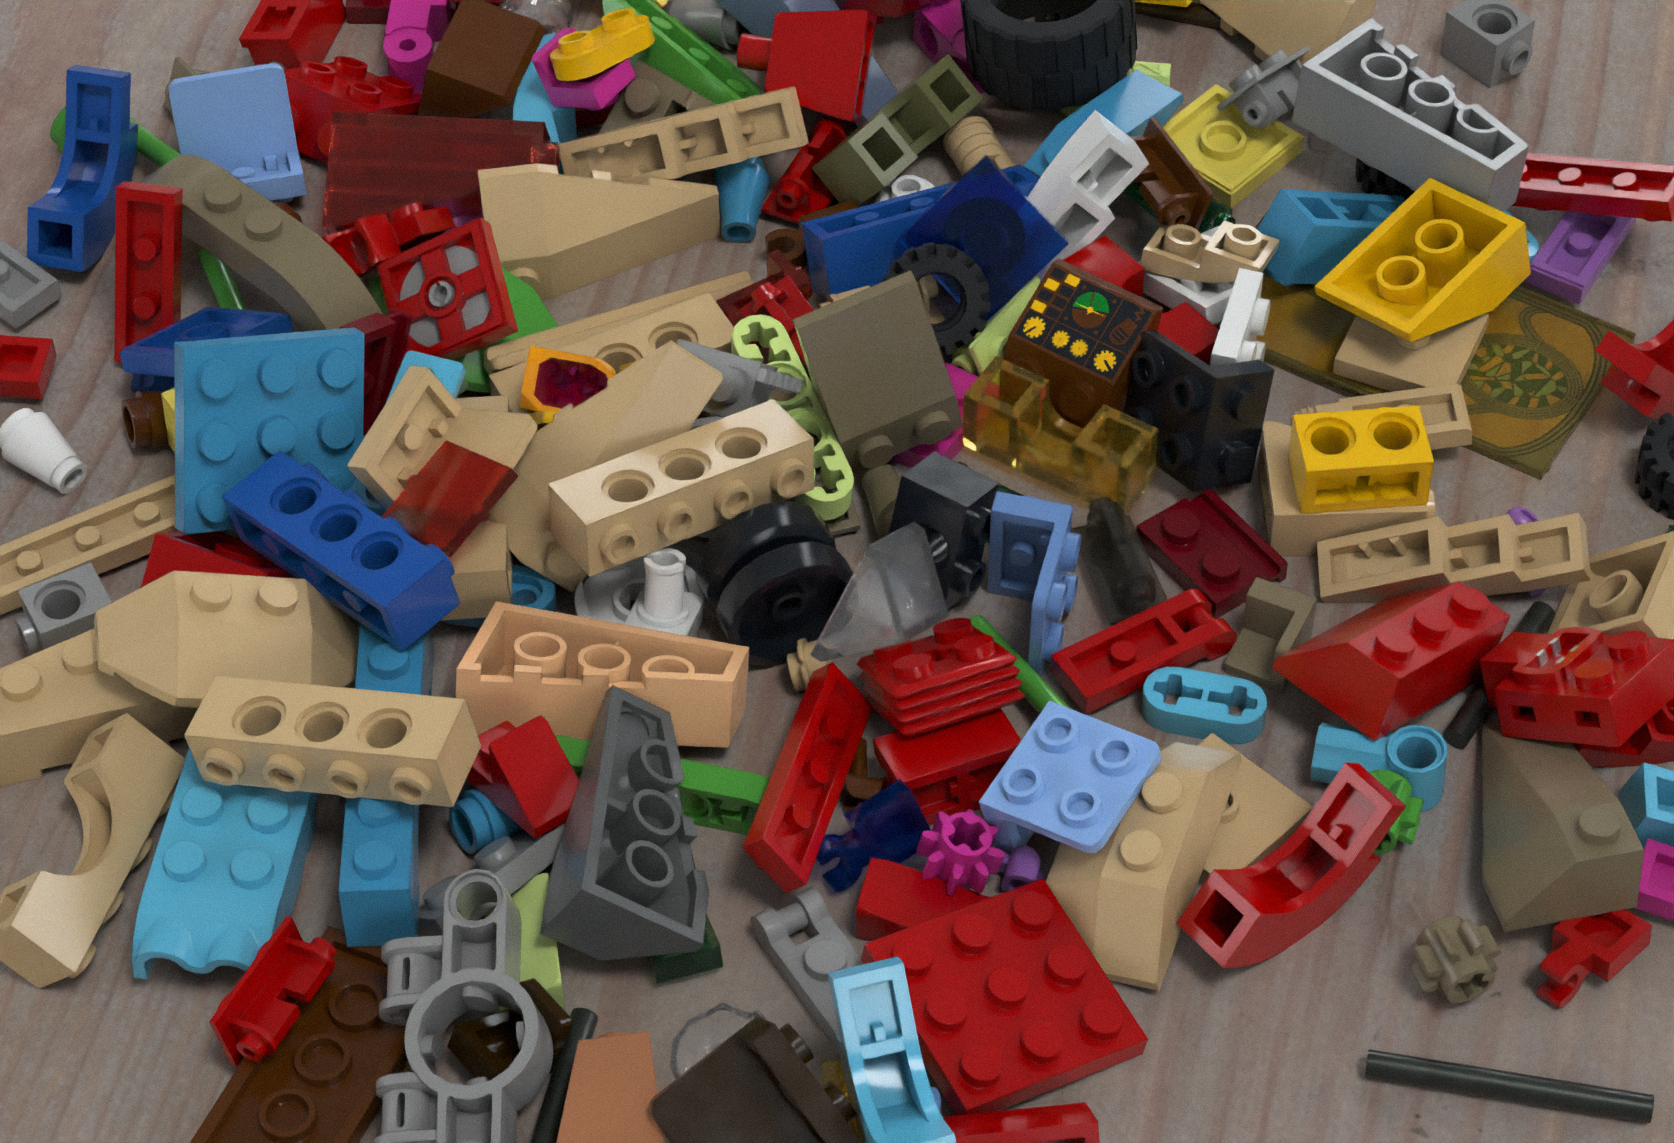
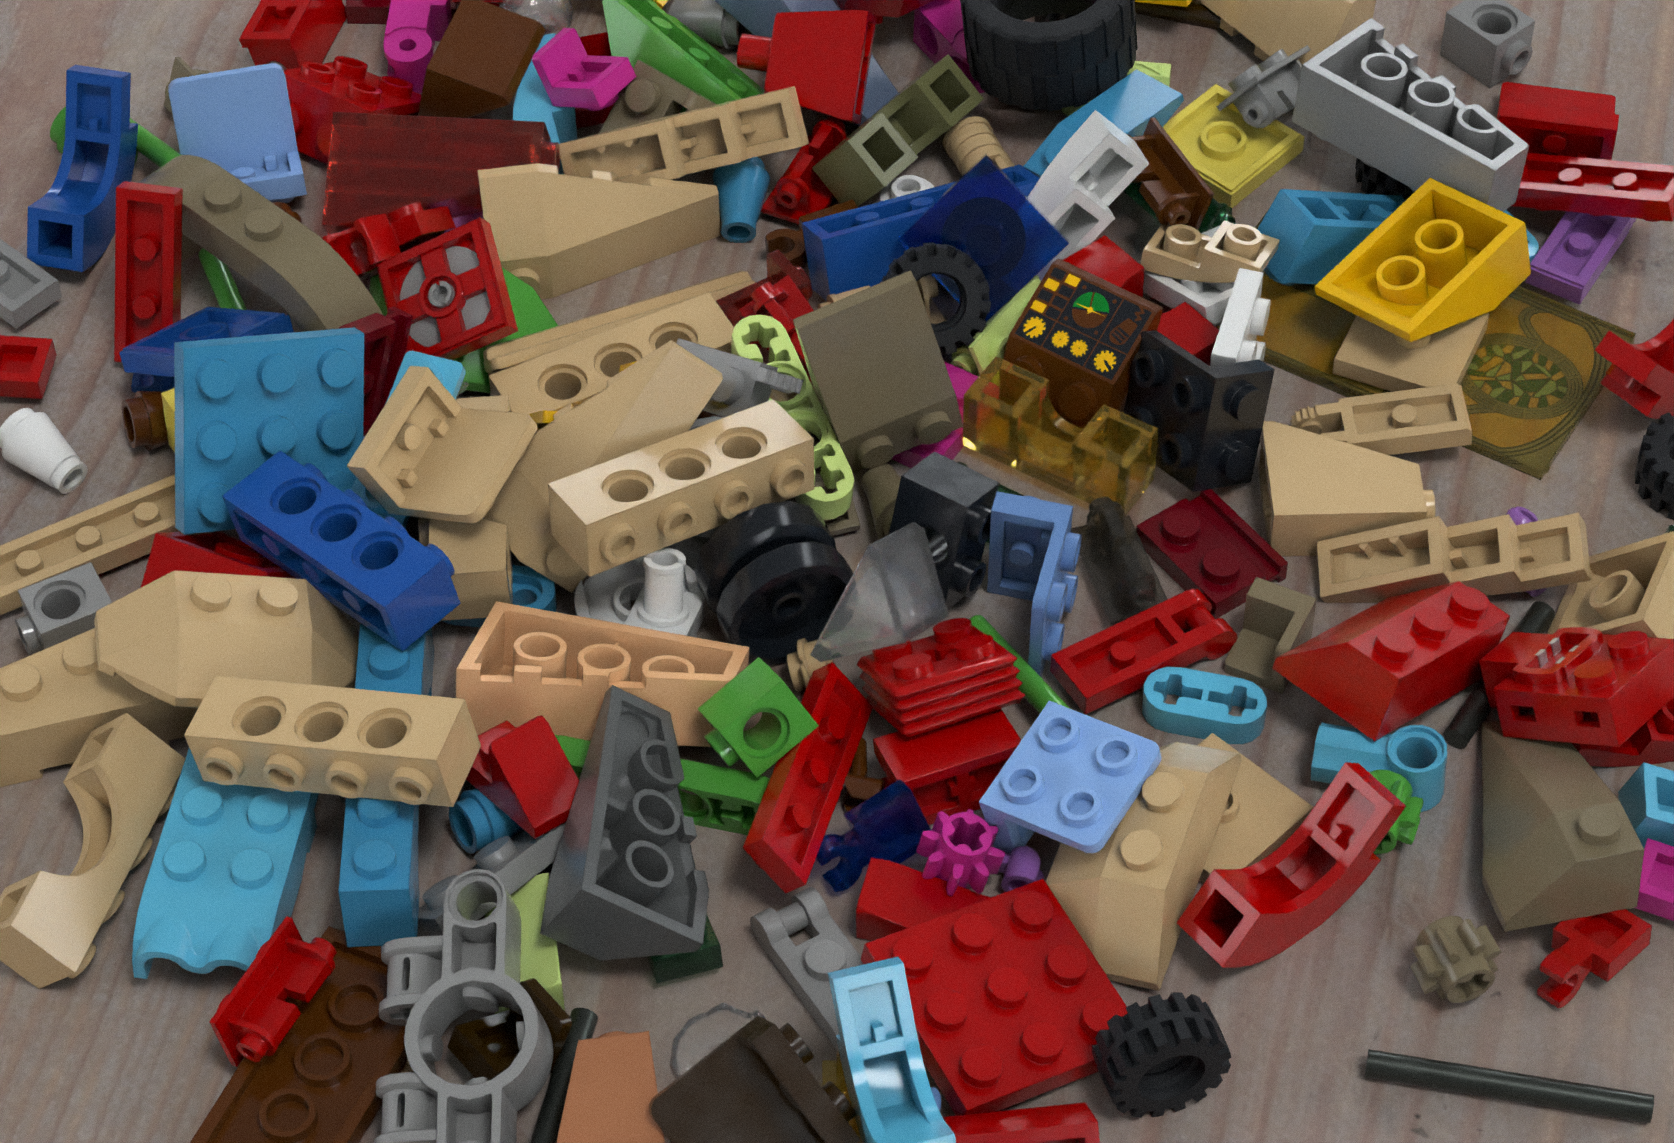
(450, 496): clear red piece -> none
(561, 378): rock -> none
(593, 51): yellow plate -> none
(779, 729): none -> bright green brick
(1161, 1055): none -> black tyre
(1360, 459): yellow brick -> none
(1560, 120): none -> red bracket

